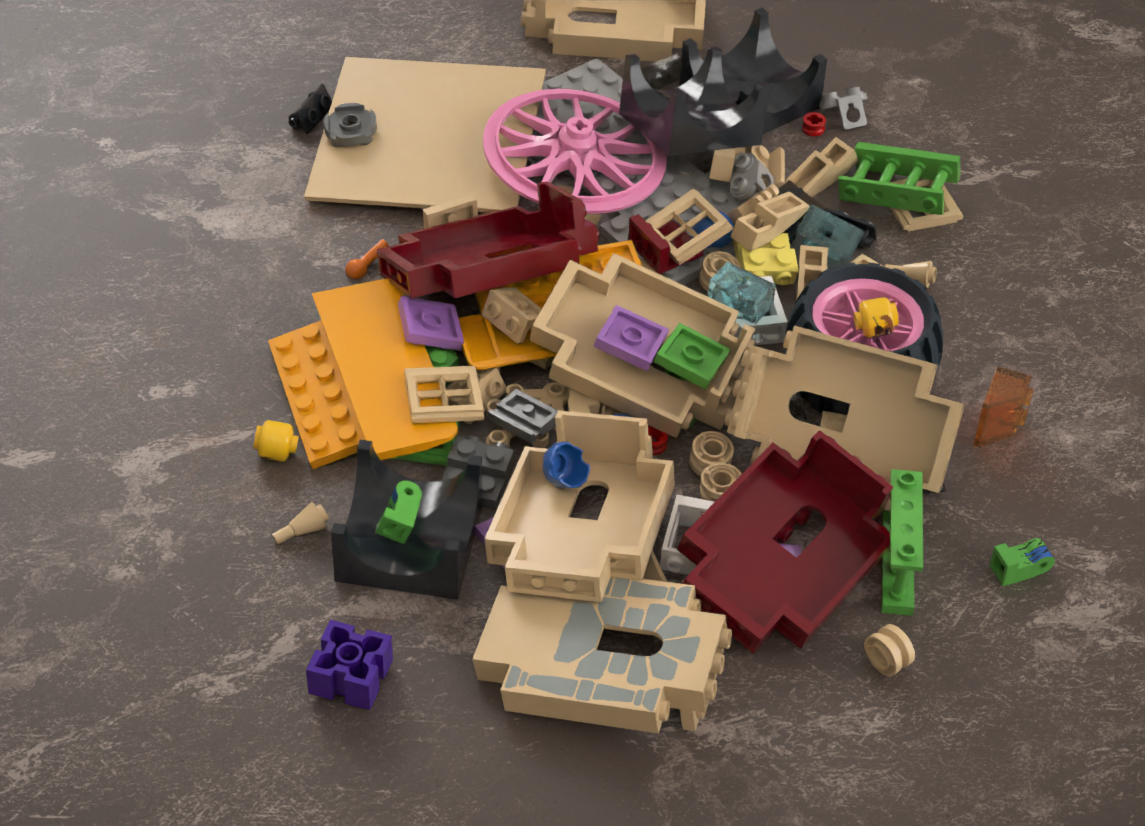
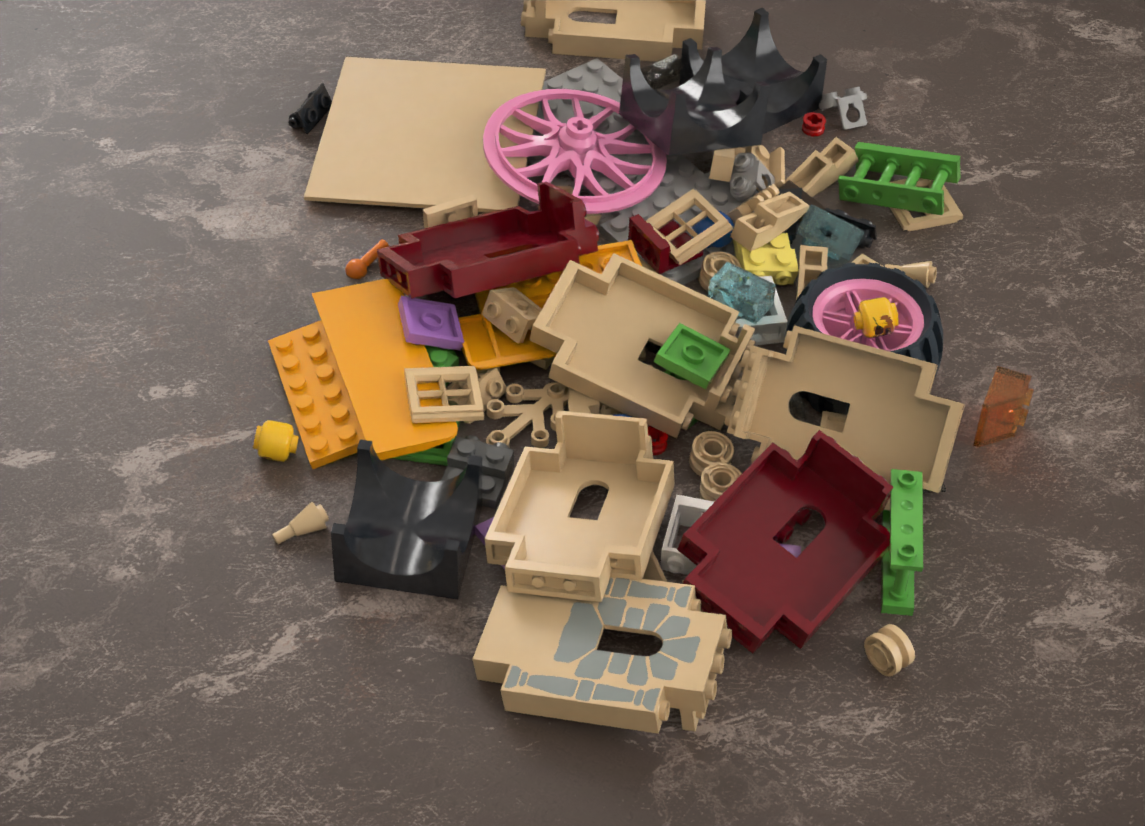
(349, 664): dark purple brick -> none
(360, 132): dark grey plate -> none
(400, 516): bright green leg -> none
(523, 416): dark grey plate -> none
(565, 466): blue hair -> none
(631, 337): medium lavender plate -> none
(1021, 561): bright green leg -> none

